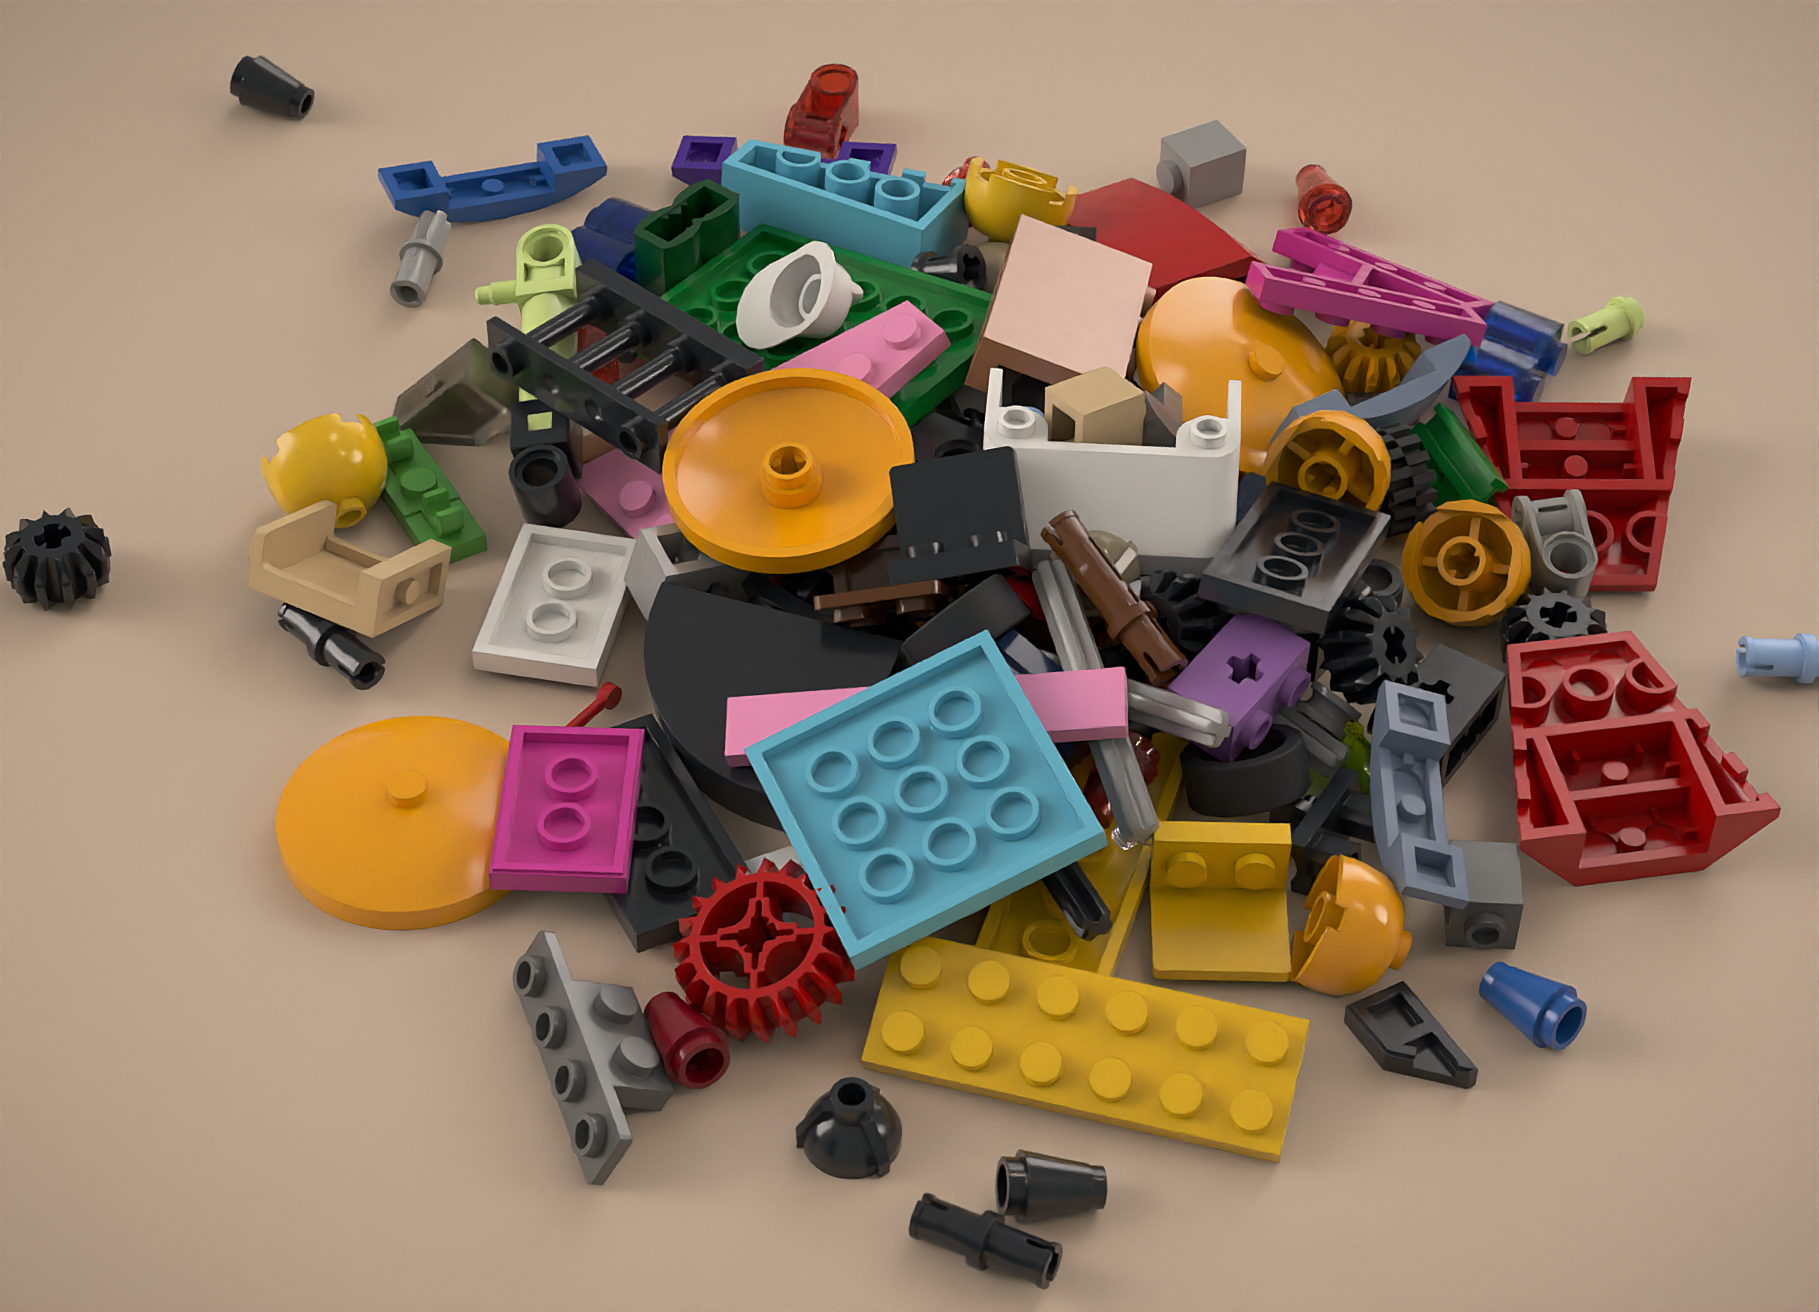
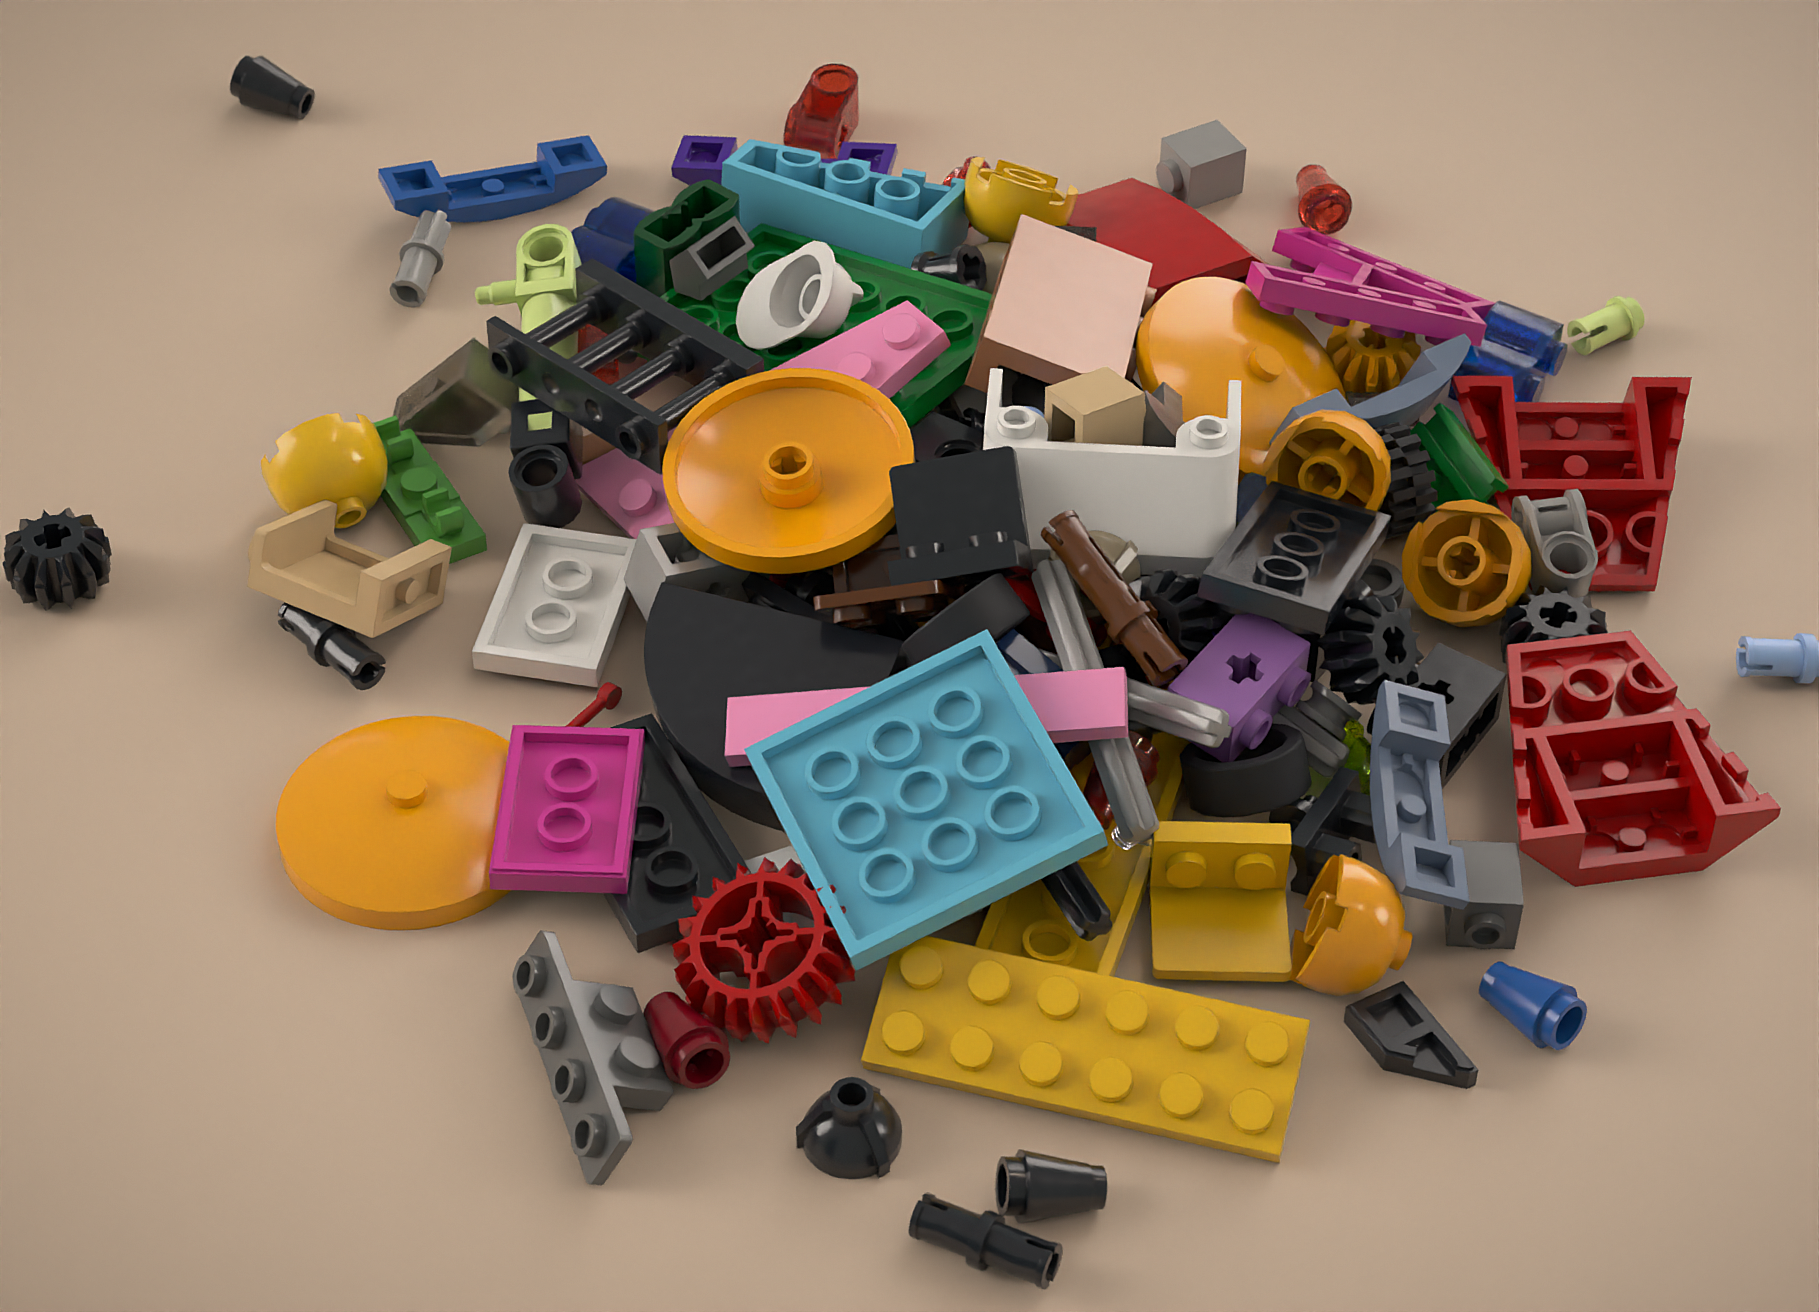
(711, 260): none -> dark grey piece

